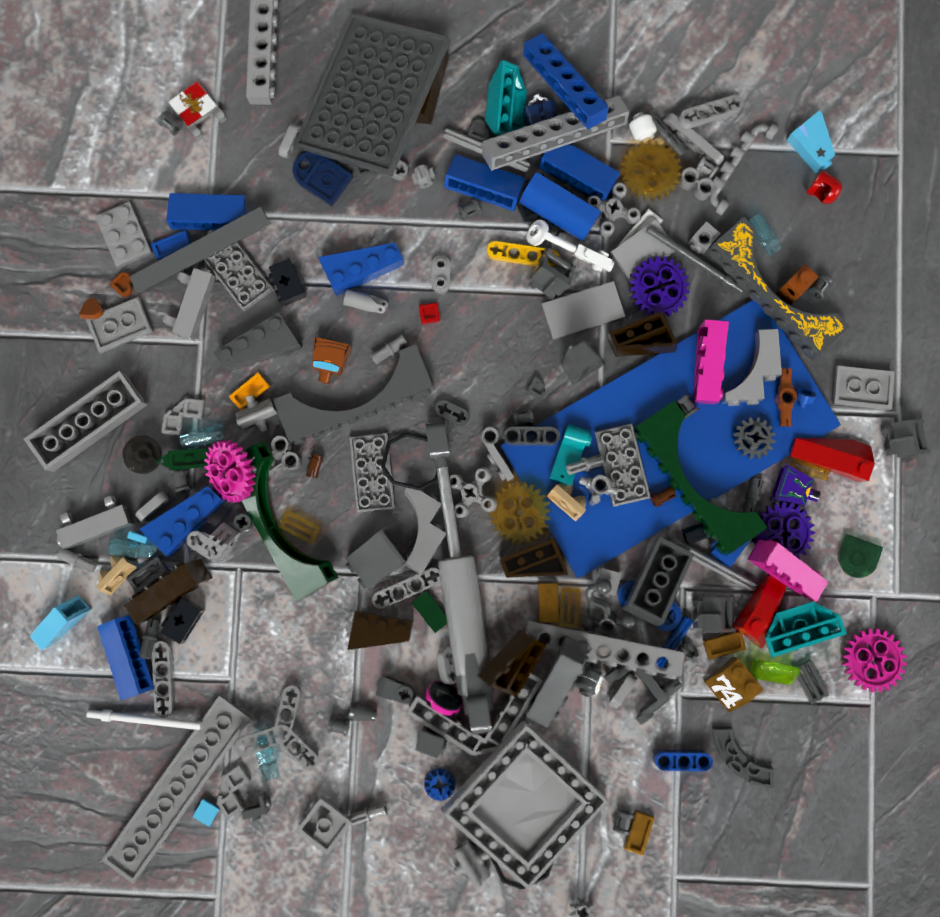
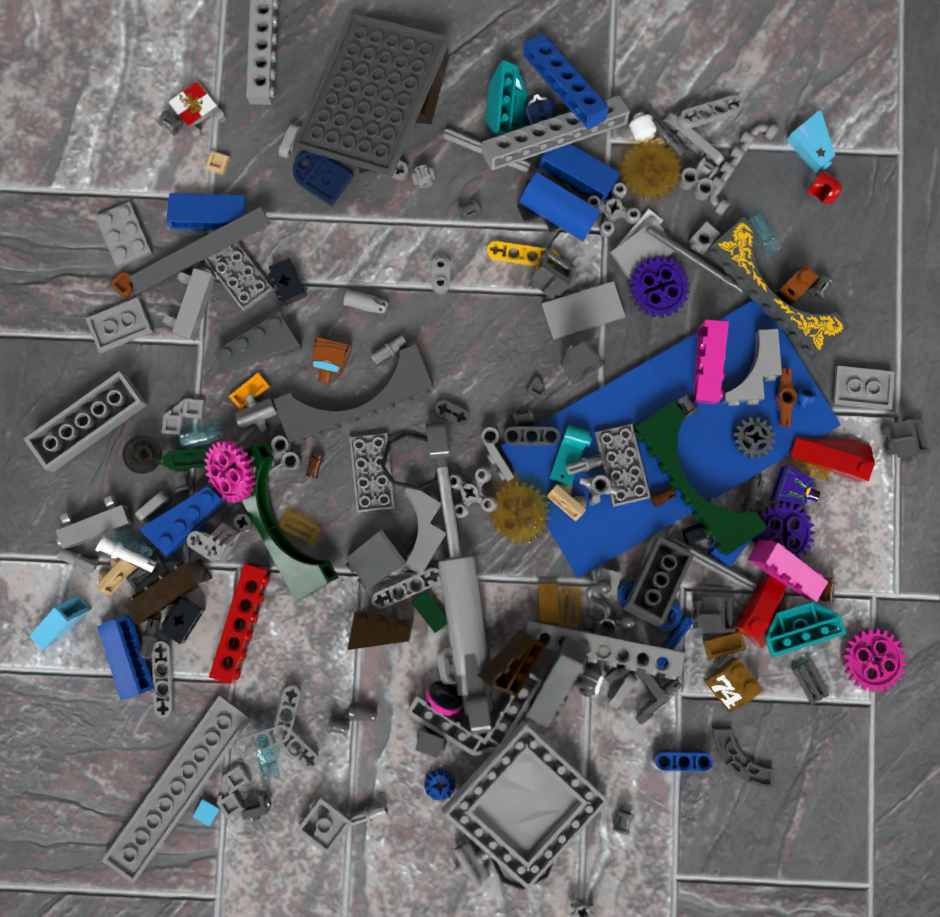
(91, 309): dark orange tile -> none
(108, 715): white bar -> none
(117, 550): none -> white pin
(138, 537): medium azure tile -> none
(170, 244): blue tile -> none
(217, 162): none -> tan tile
(220, 670): none -> red brick
(360, 266): blue wedge -> none
(391, 689): dark grey piece -> none
(429, 313): red tile -> none
(478, 130): dark grey tile -> none
(483, 184): blue brick -> none
(535, 561): dark brown wedge -> none
(539, 232): white piece -> none
(639, 832): pearl gold tile -> none
(643, 337): dark brown wedge -> none
(690, 652): dark grey tile -> none
(774, 671): clear neon green tile -> none
(827, 594): none -> reddish brown pin
(858, 557): clear green tile -> none

